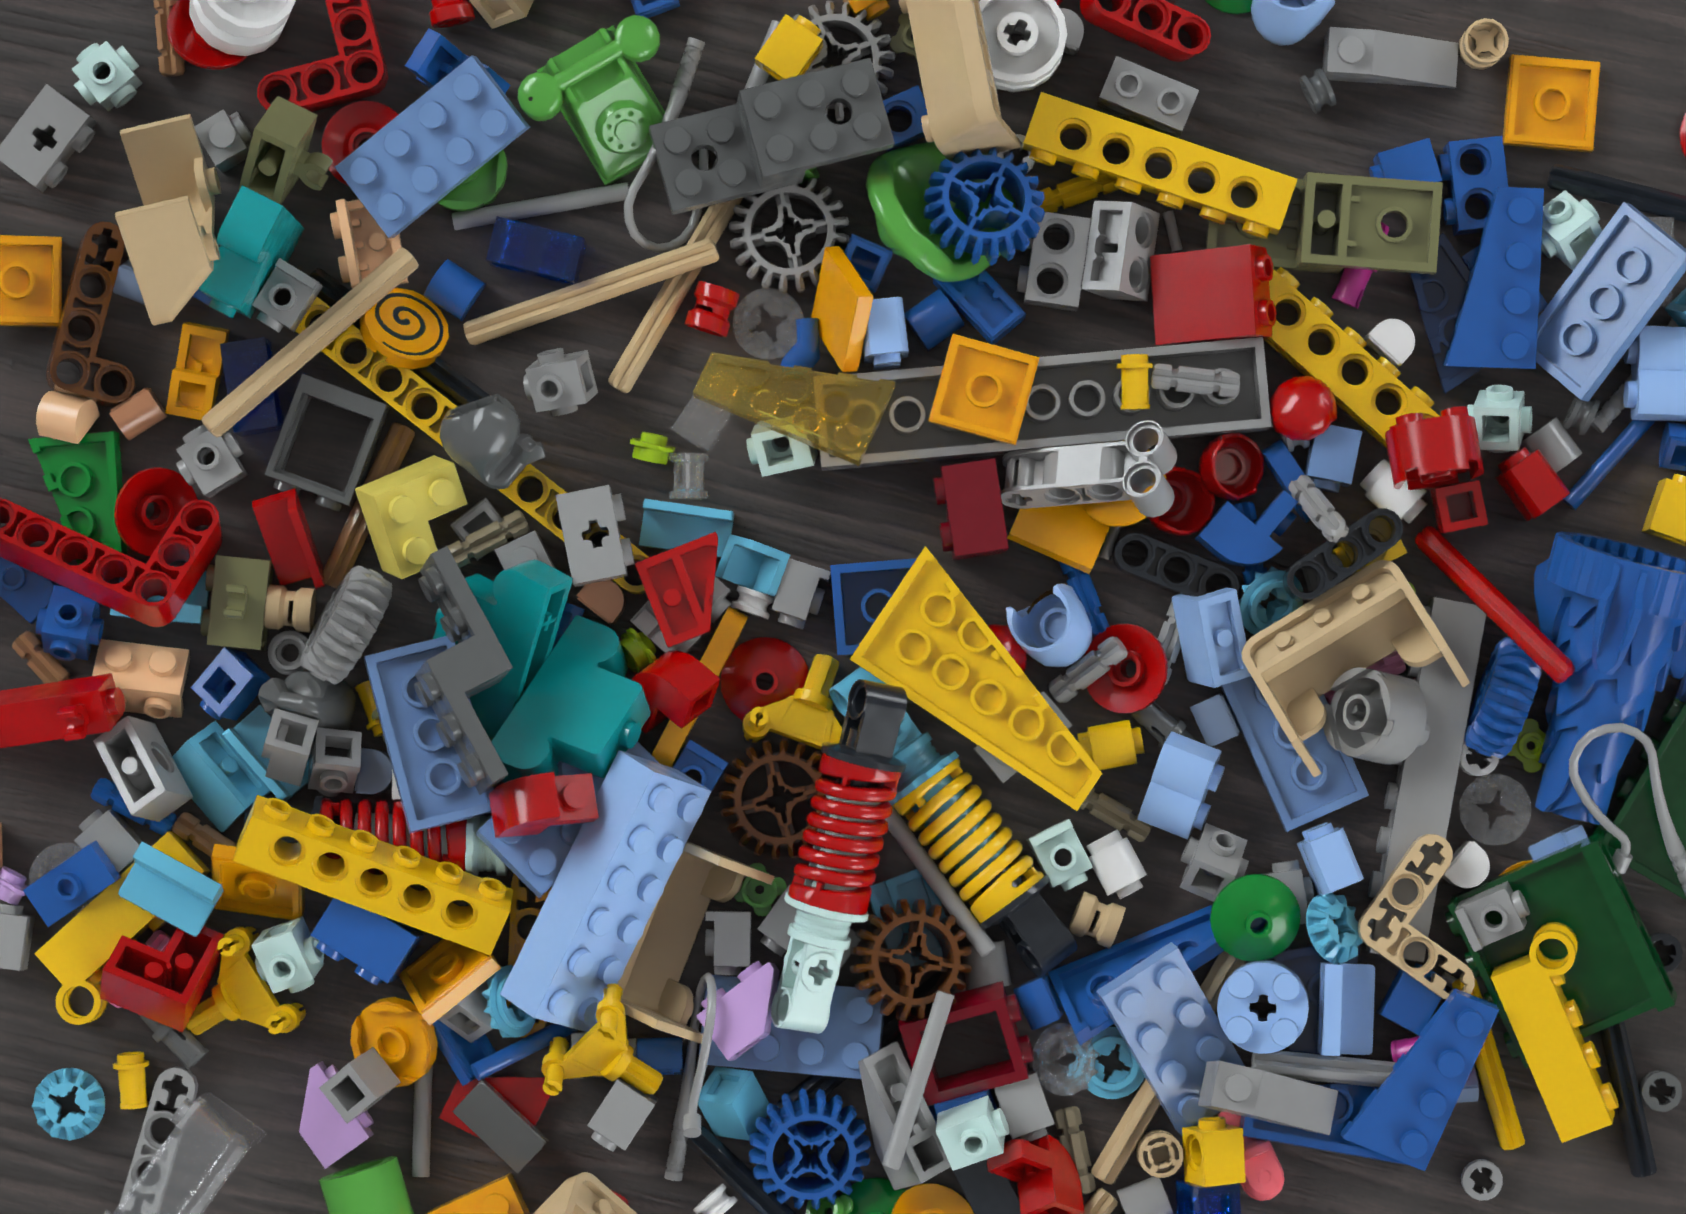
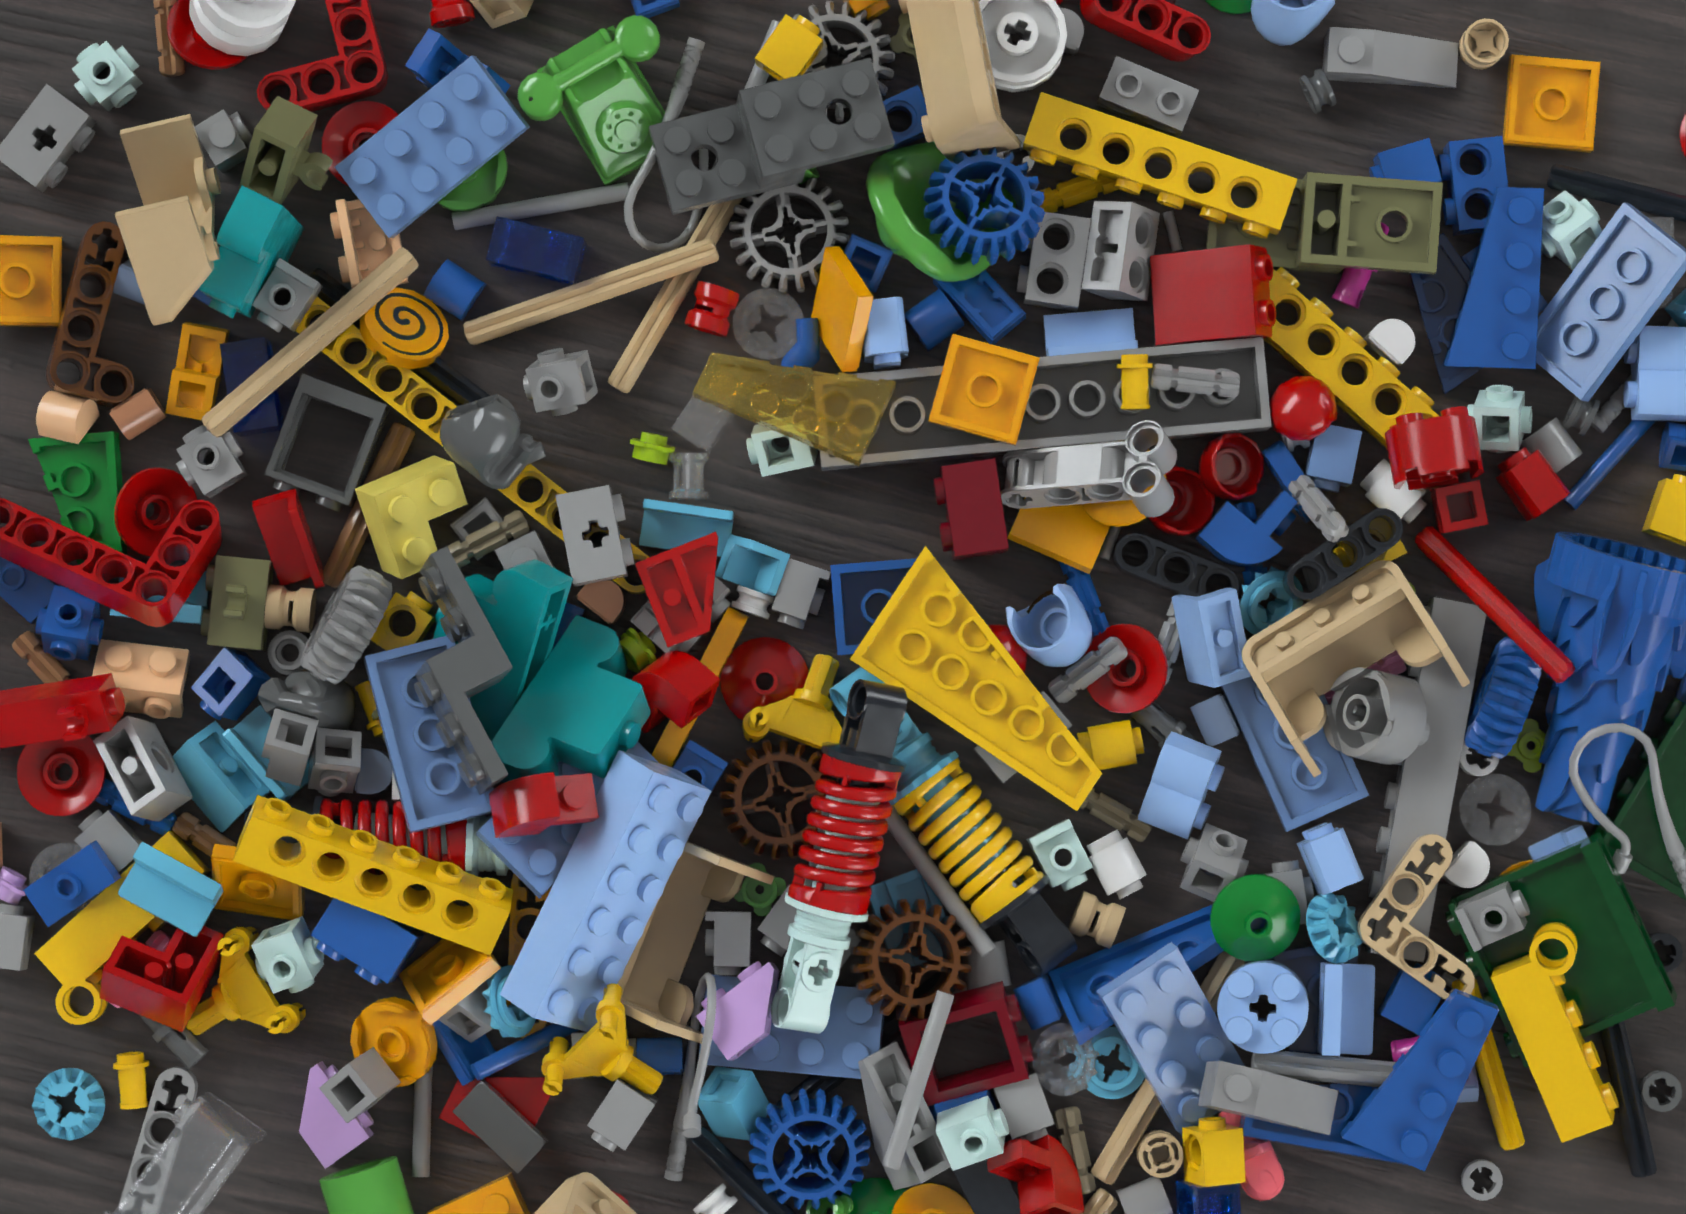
(40, 778): none -> red dish
(385, 635): none -> yellow brick
(1089, 332): none -> light blue panel

